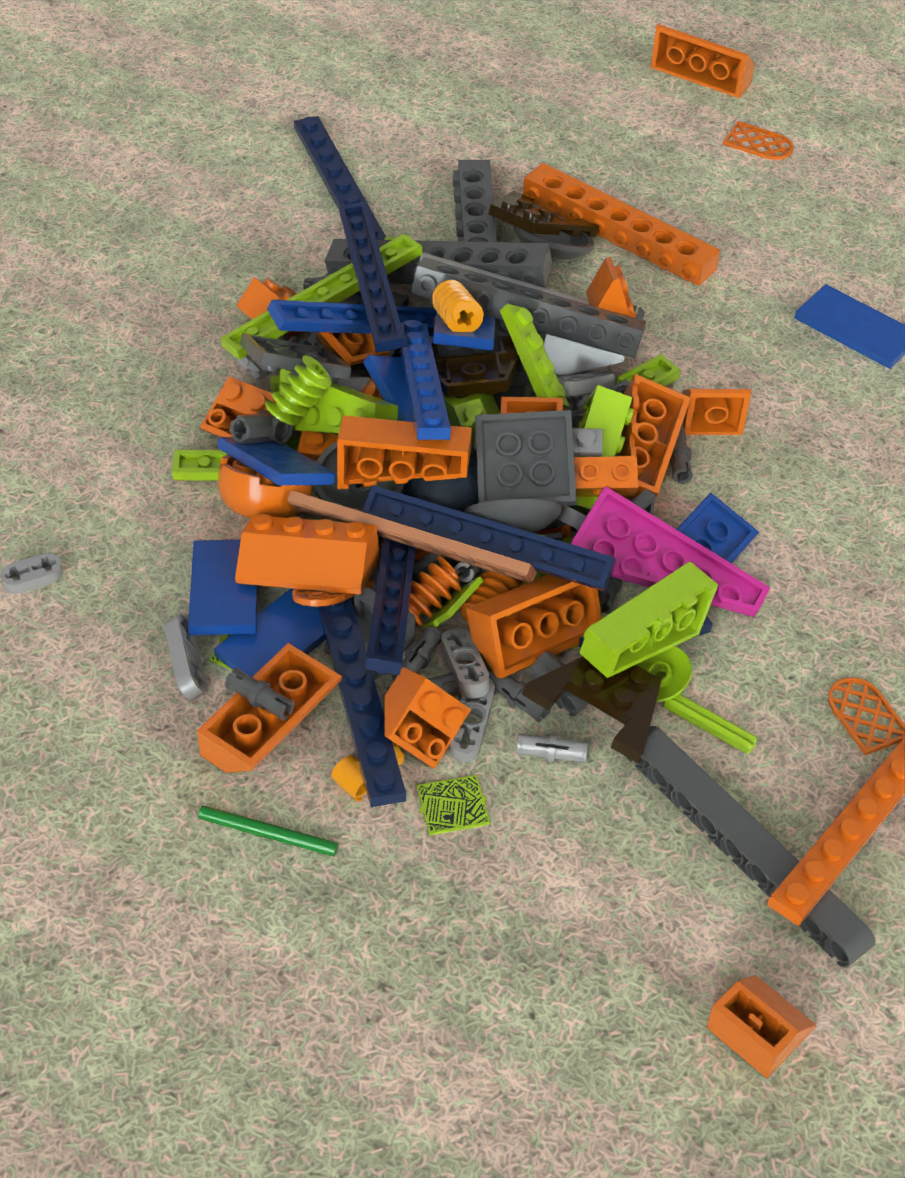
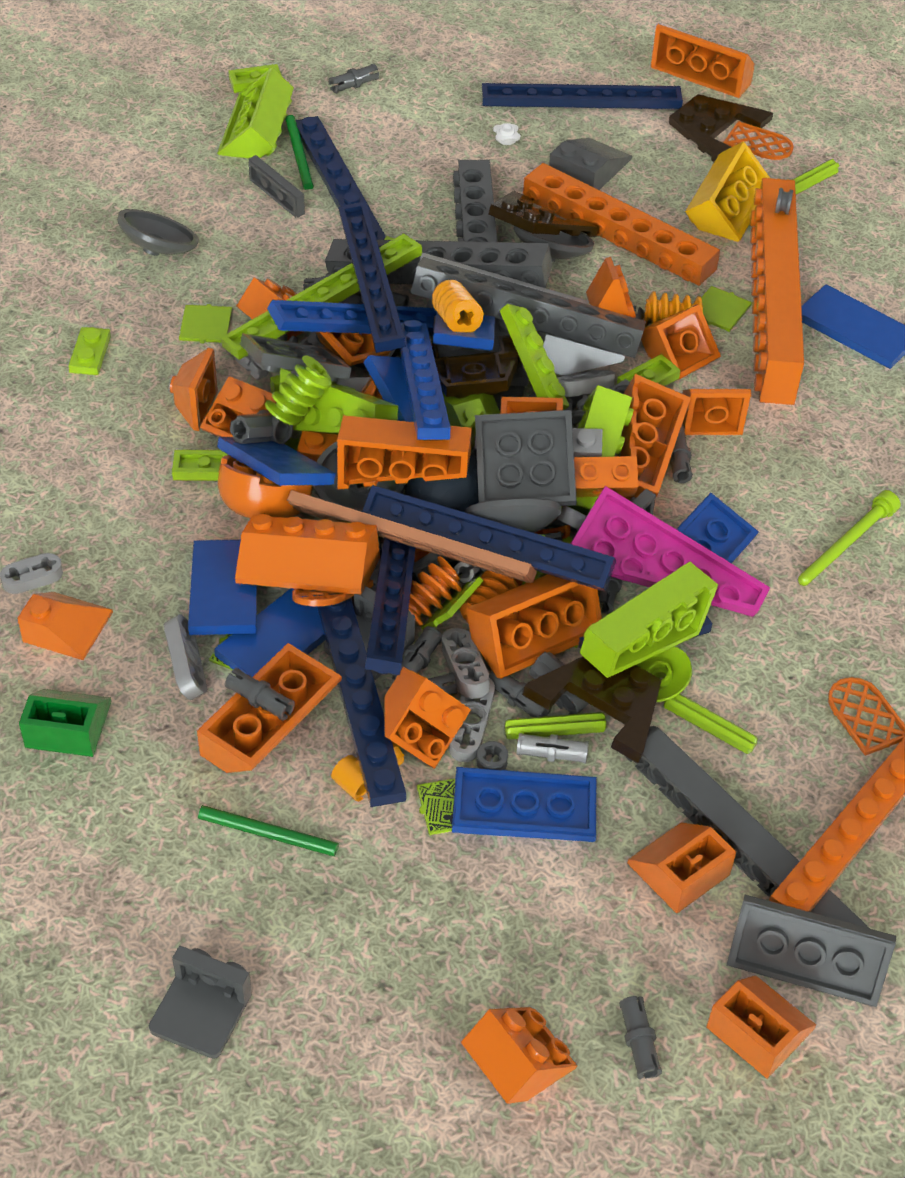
(62, 623): none -> orange slope
(63, 721): none -> green slope
(89, 351): none -> lime plate
(156, 232): none -> dark grey dish
(195, 387): none -> orange slope
(202, 1002): none -> dark grey bracket
(205, 323): none -> lime piece
(244, 77): none -> lime plate
(257, 117): none -> lime slope
(276, 186): none -> dark grey tile
(299, 152): none -> green bar
(353, 78): none -> dark grey pin
(493, 748): none -> dark grey bush
(506, 133): none -> white plate
(518, 1052): none -> orange slope
(524, 804): none -> blue tile
(556, 725): none -> lime axle
(581, 96): none -> dark blue plate
(588, 161): none -> dark grey slope
(640, 1037): none -> dark grey pin
(662, 308): none -> light orange piece
(682, 340): none -> orange slope
(684, 863): none -> orange slope
(707, 117): none -> dark brown wing
(723, 308): none -> lime piece
(727, 194): none -> yellow slope
(777, 295): none -> orange brick
(784, 201): none -> dark grey bush
(811, 950): none -> dark grey tile
(815, 175): none -> lime axle
(883, 506): none -> lime piece

